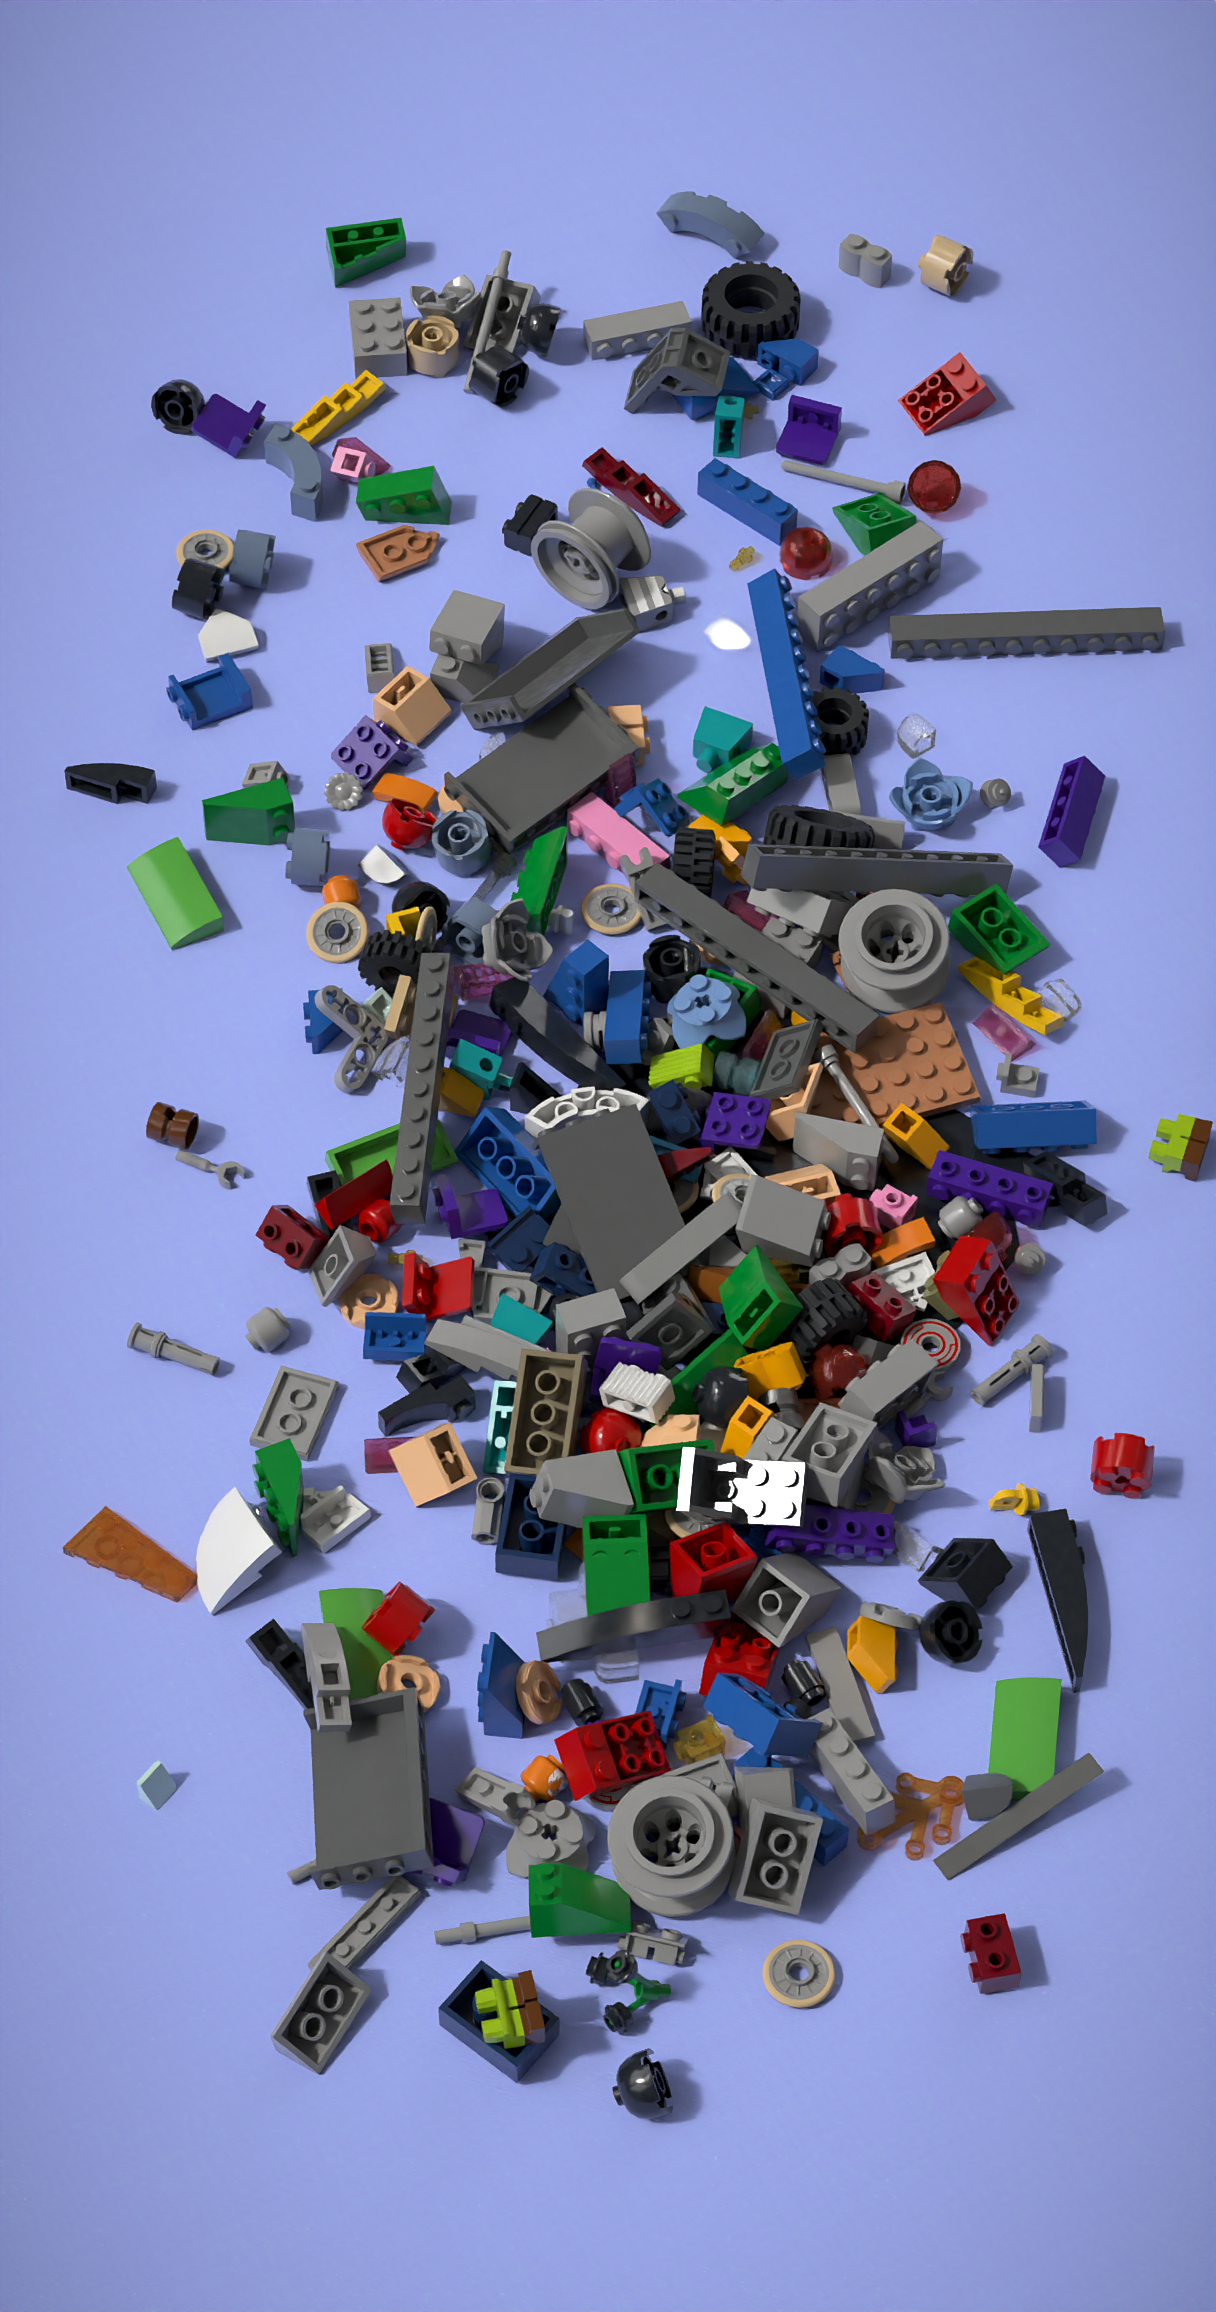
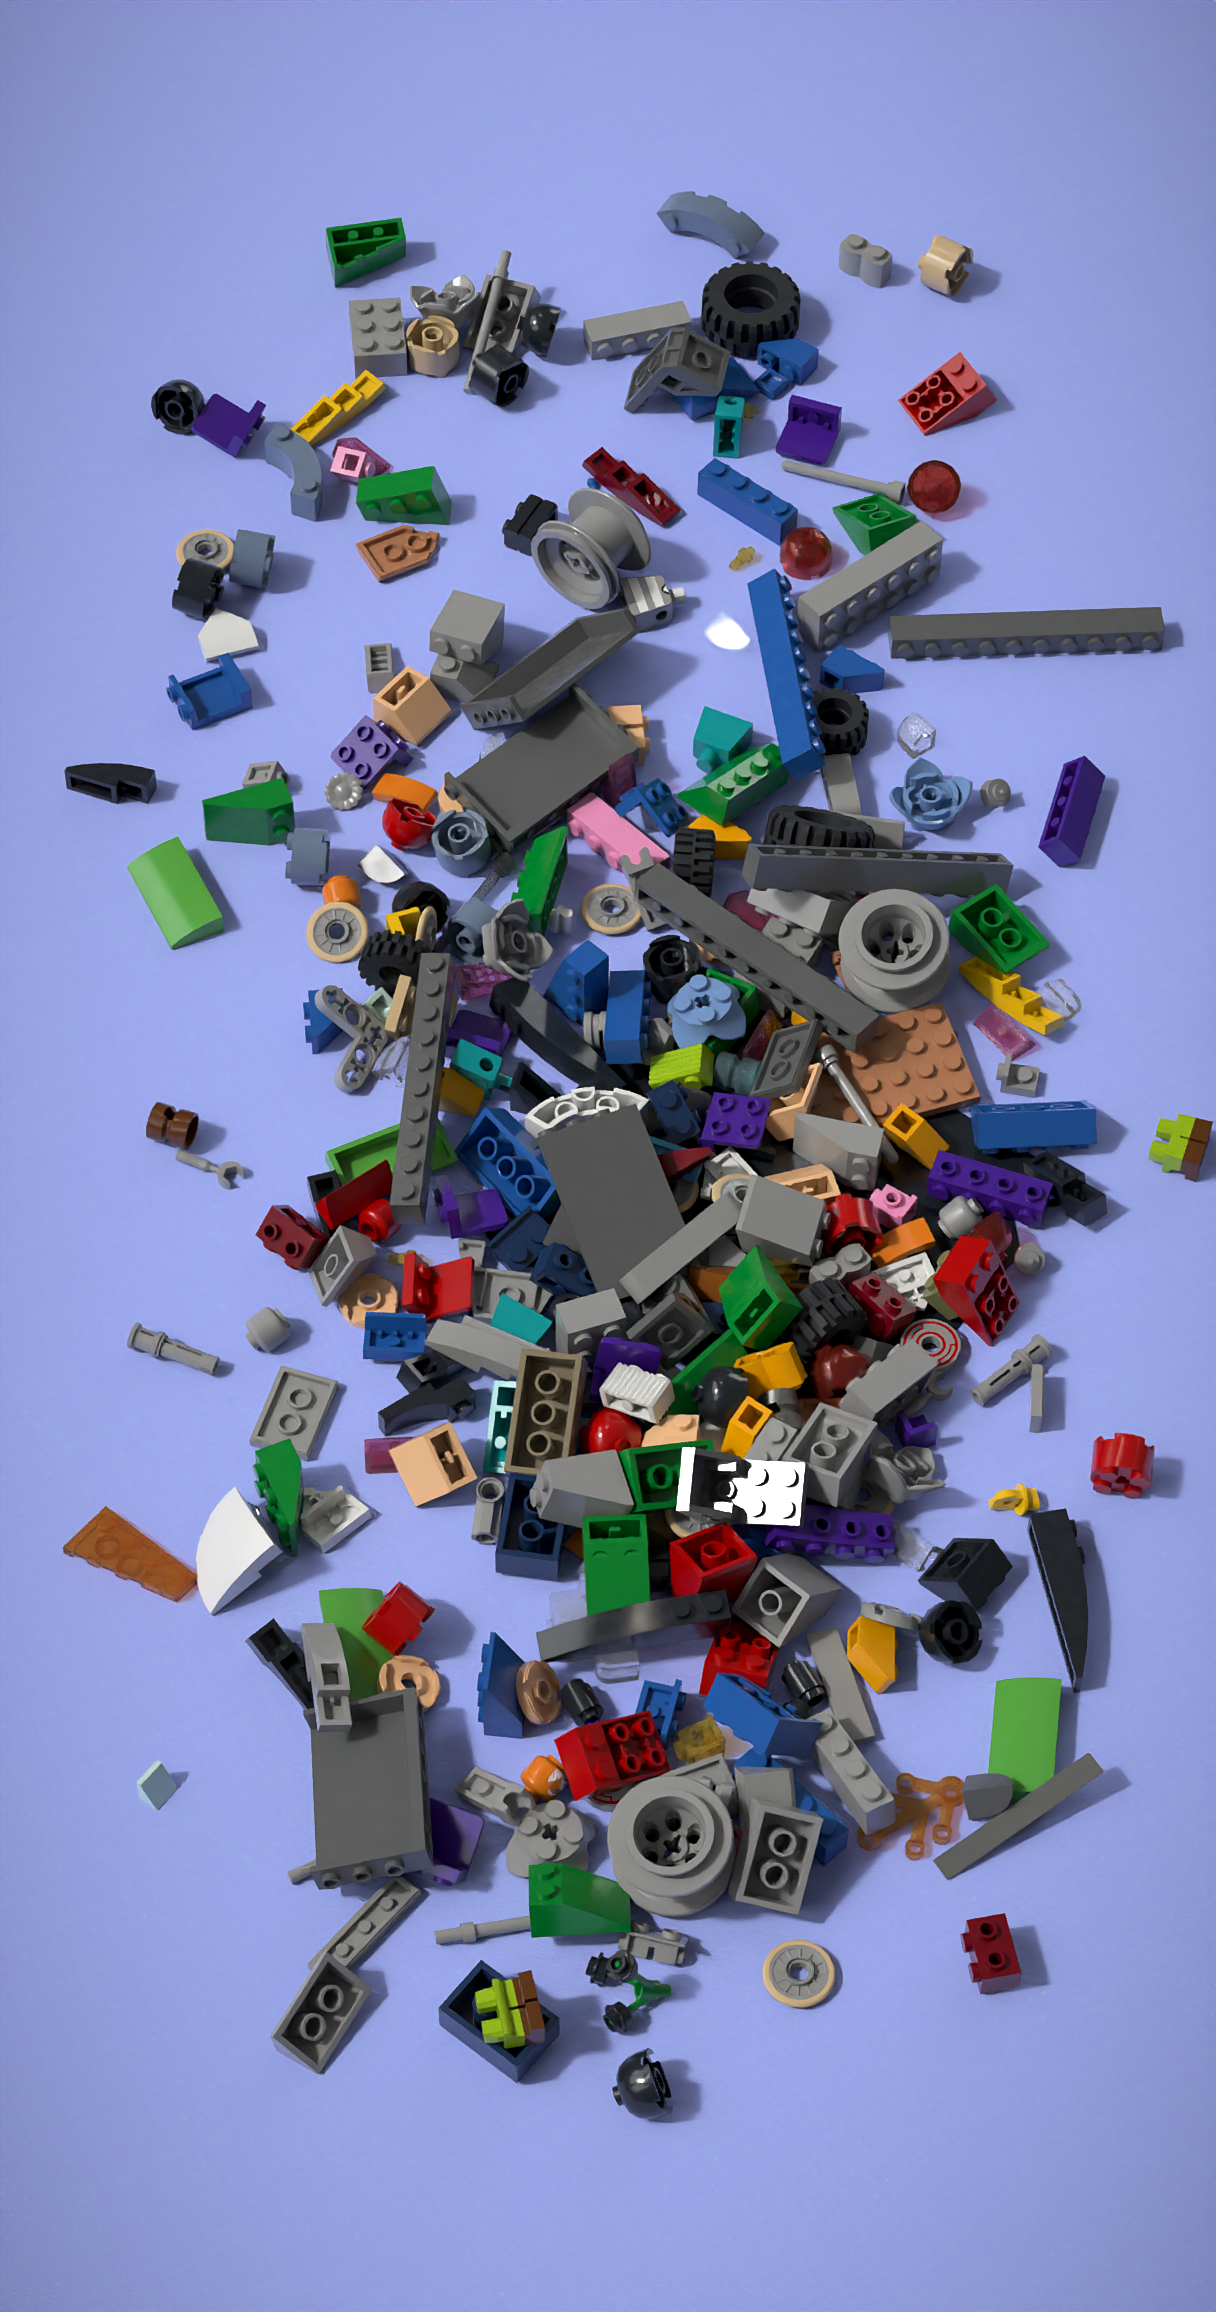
(731, 861): light orange slope -> none

